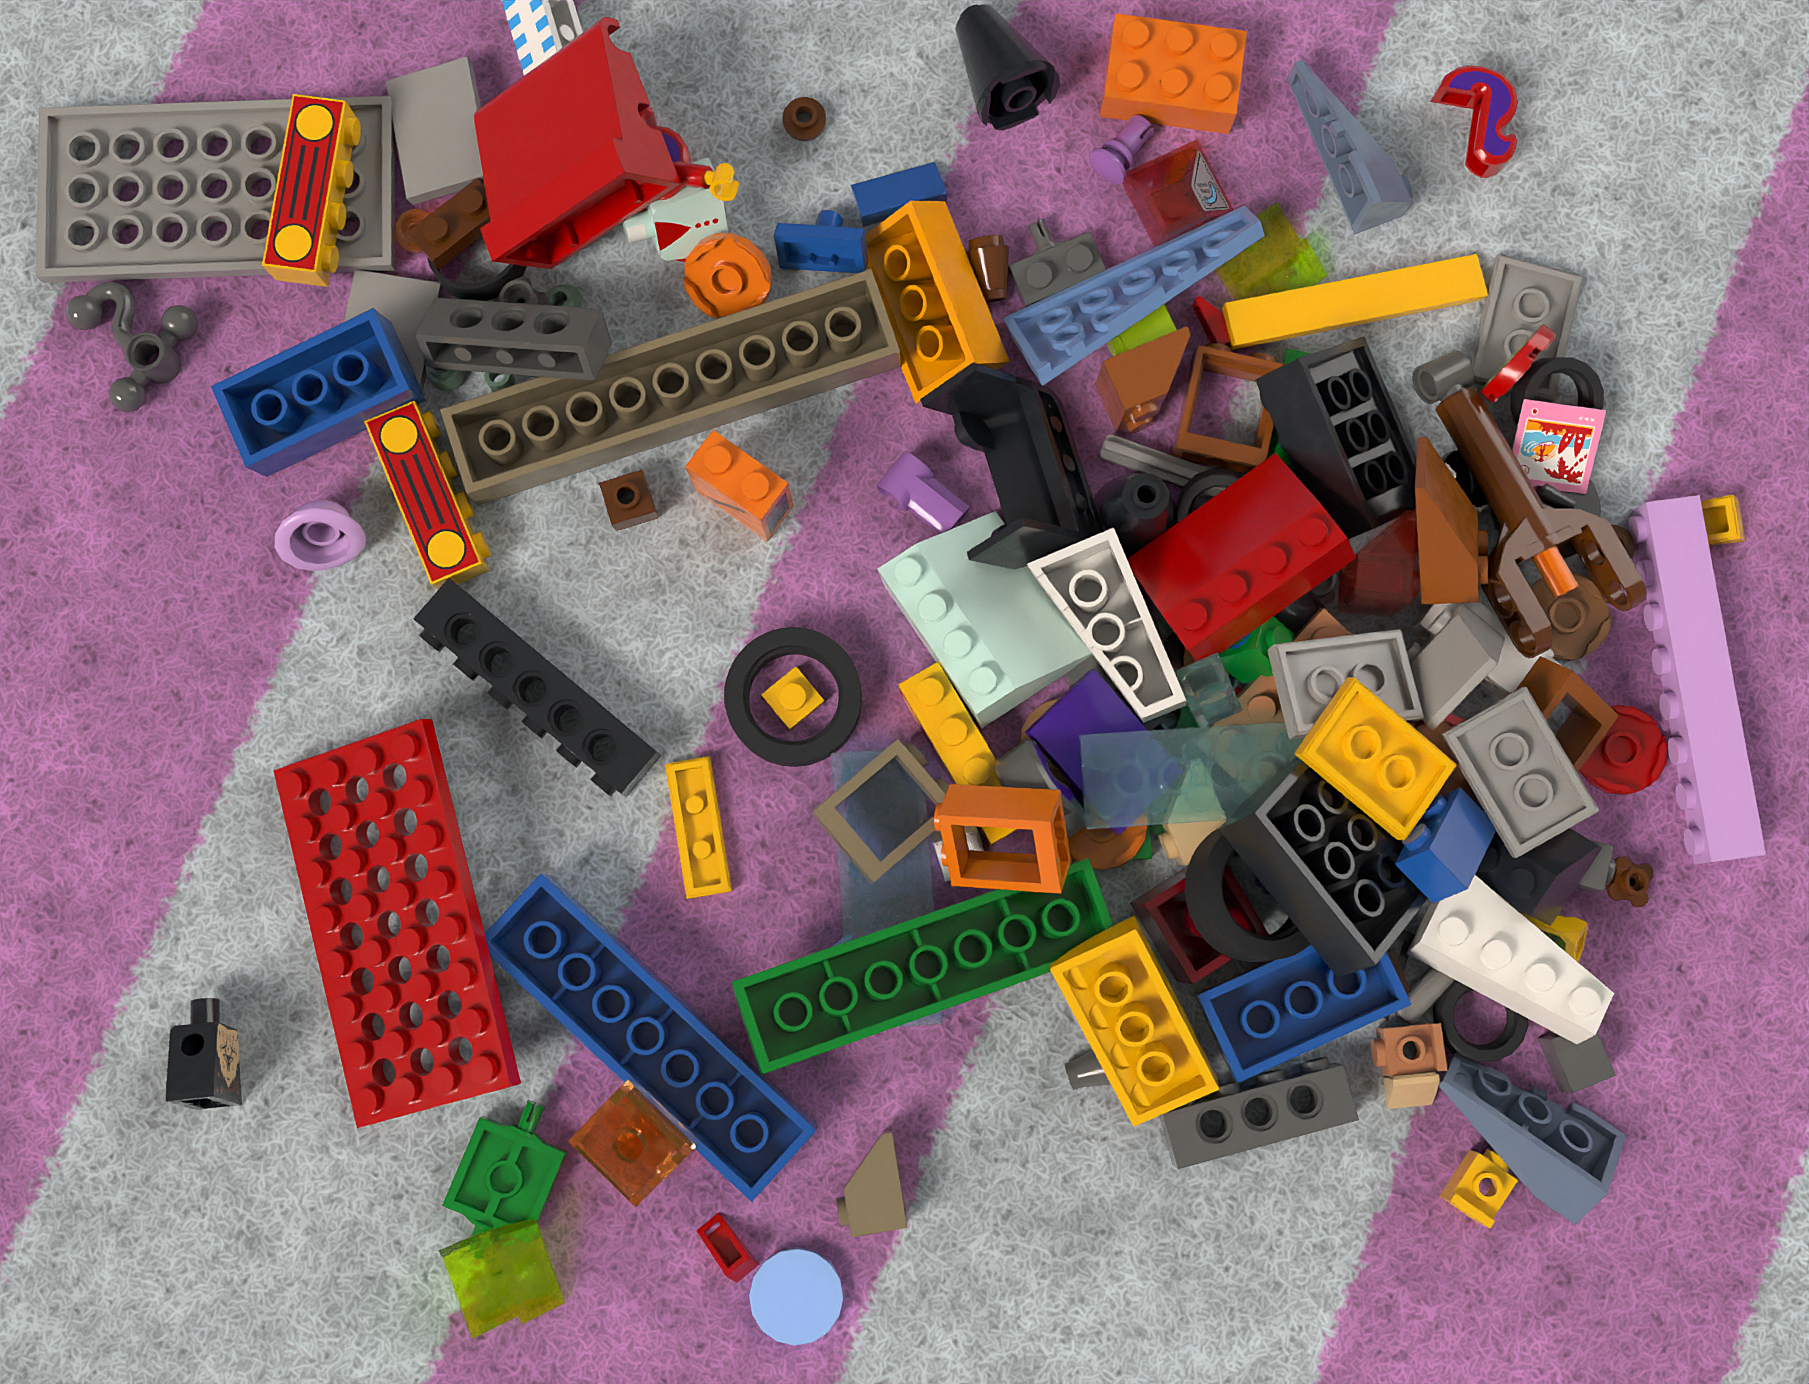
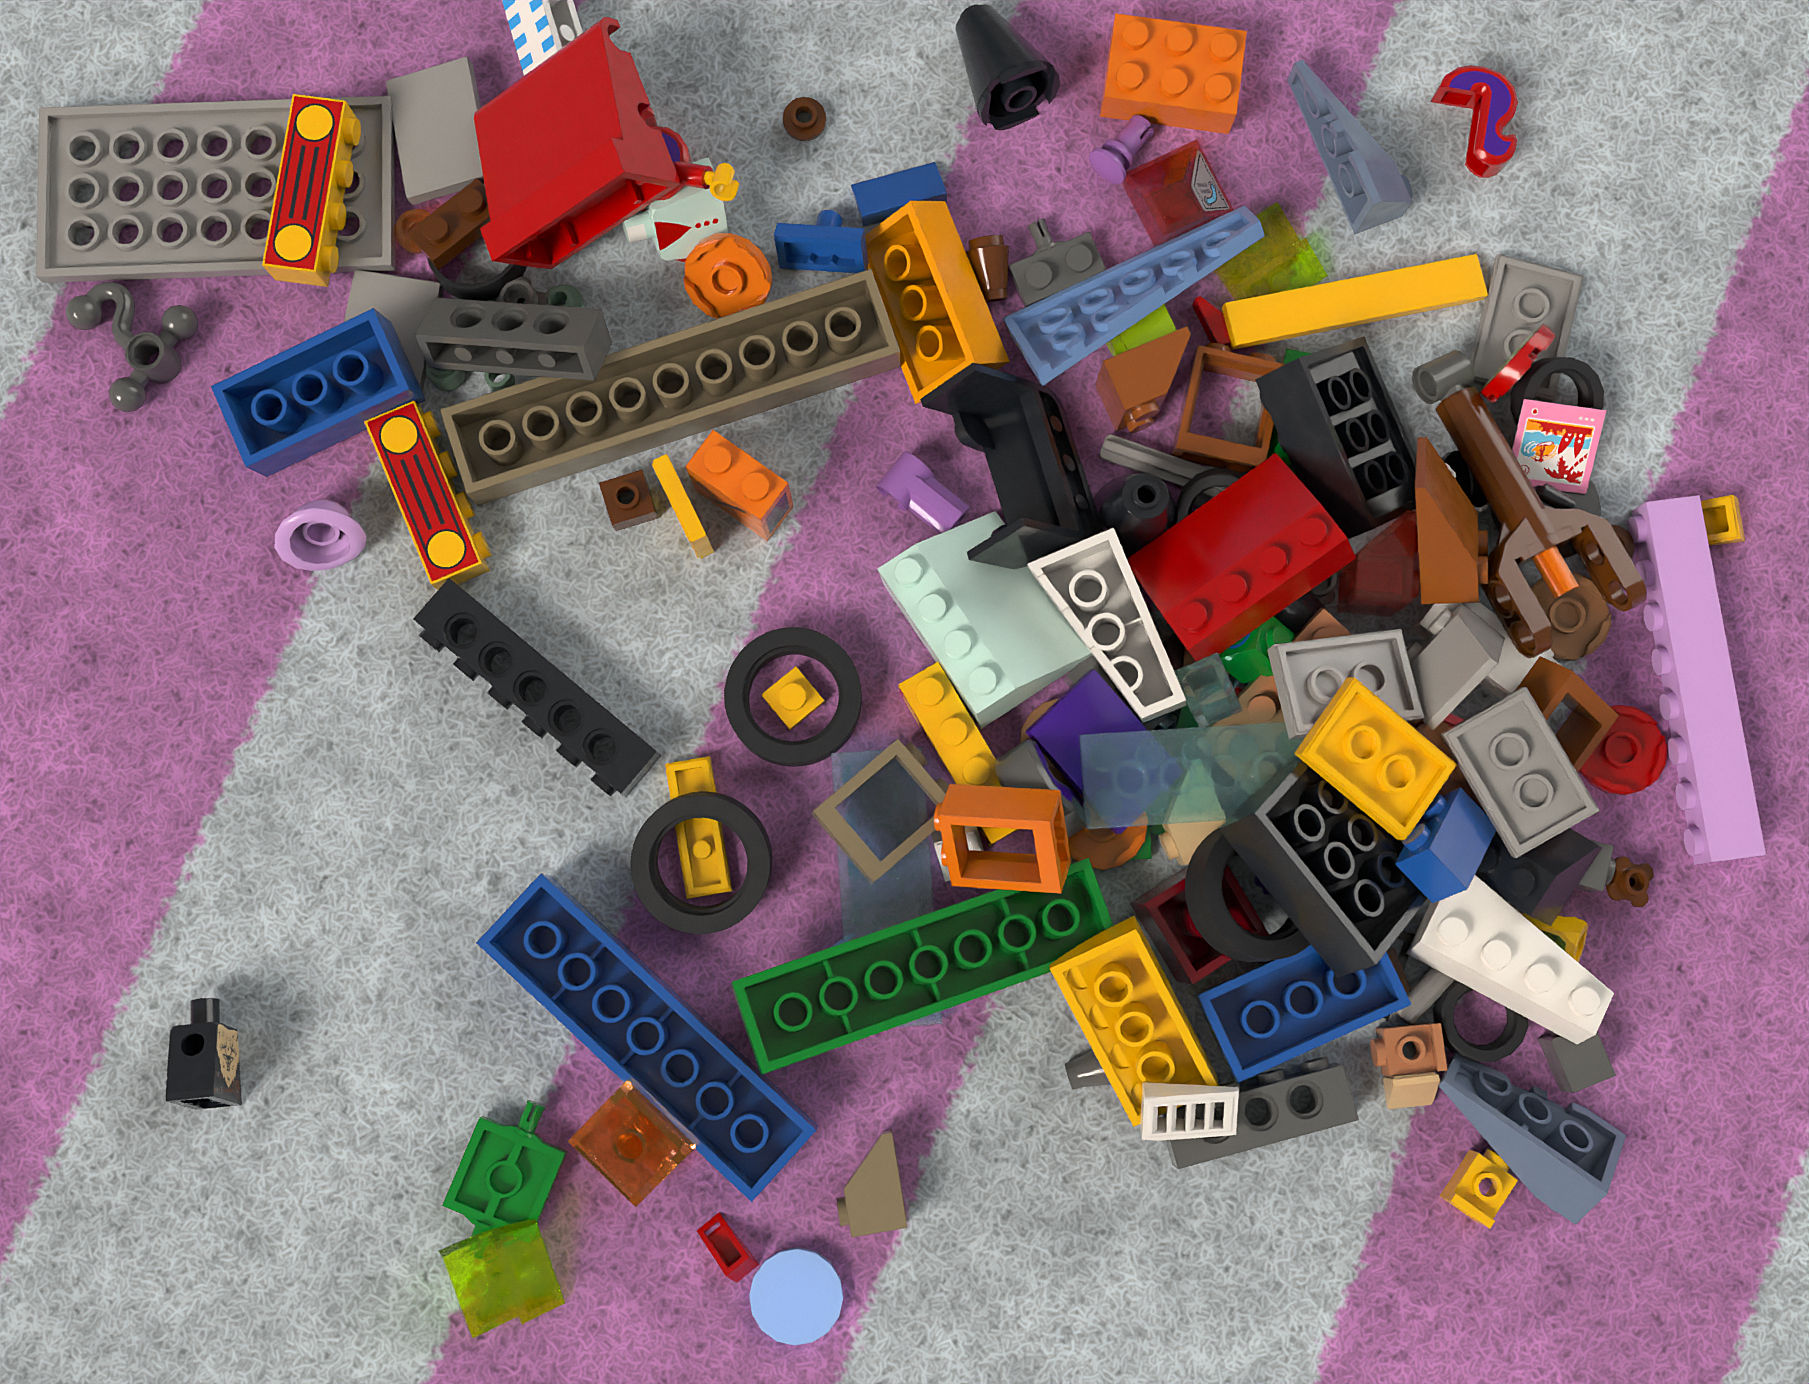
(457, 927): red piece -> none
(668, 907): none -> black tyre
(682, 506): none -> yellow tile
(1175, 1128): none -> white slope

